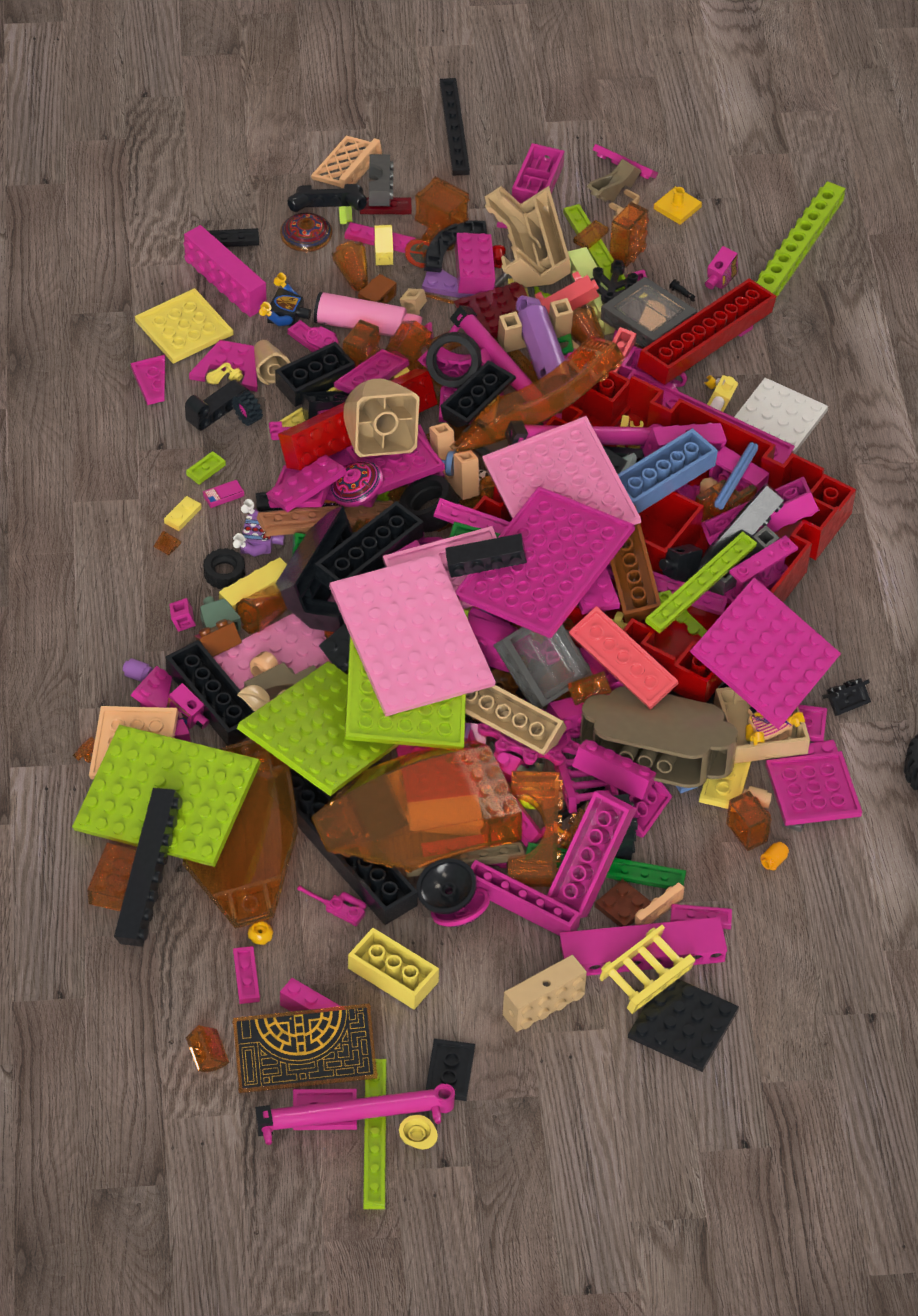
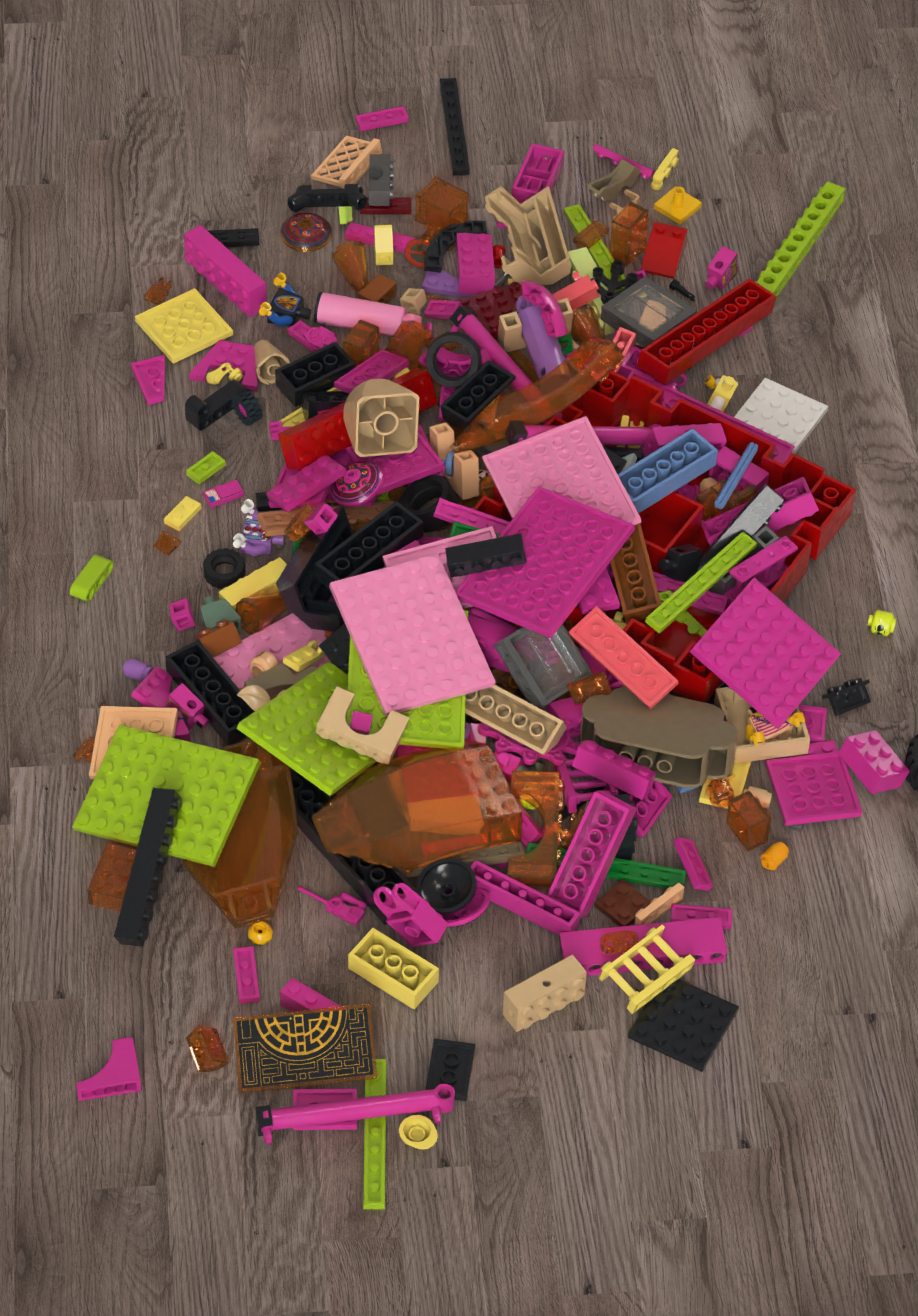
(91, 578): none -> lime beam
(117, 1076): none -> dark pink arch
(158, 293): none -> clear orange plate
(297, 528): none -> clear orange brick
(304, 657): none -> light yellow hinge
(321, 518): none -> dark pink brick
(361, 722): none -> dark pink tile
(378, 745): none -> tan arch
(381, 118): none -> dark pink plate
(411, 915): none -> dark pink brick
(441, 309): none -> dark pink plate
(551, 311): none -> dark pink brick
(618, 942): none -> clear orange beam
(664, 250): none -> red slope
(665, 169): none -> light yellow hinge
(693, 864): none -> dark pink plate
(720, 792): none -> clear orange head
(873, 762): none -> dark pink brick
(882, 623): none -> neon yellow head

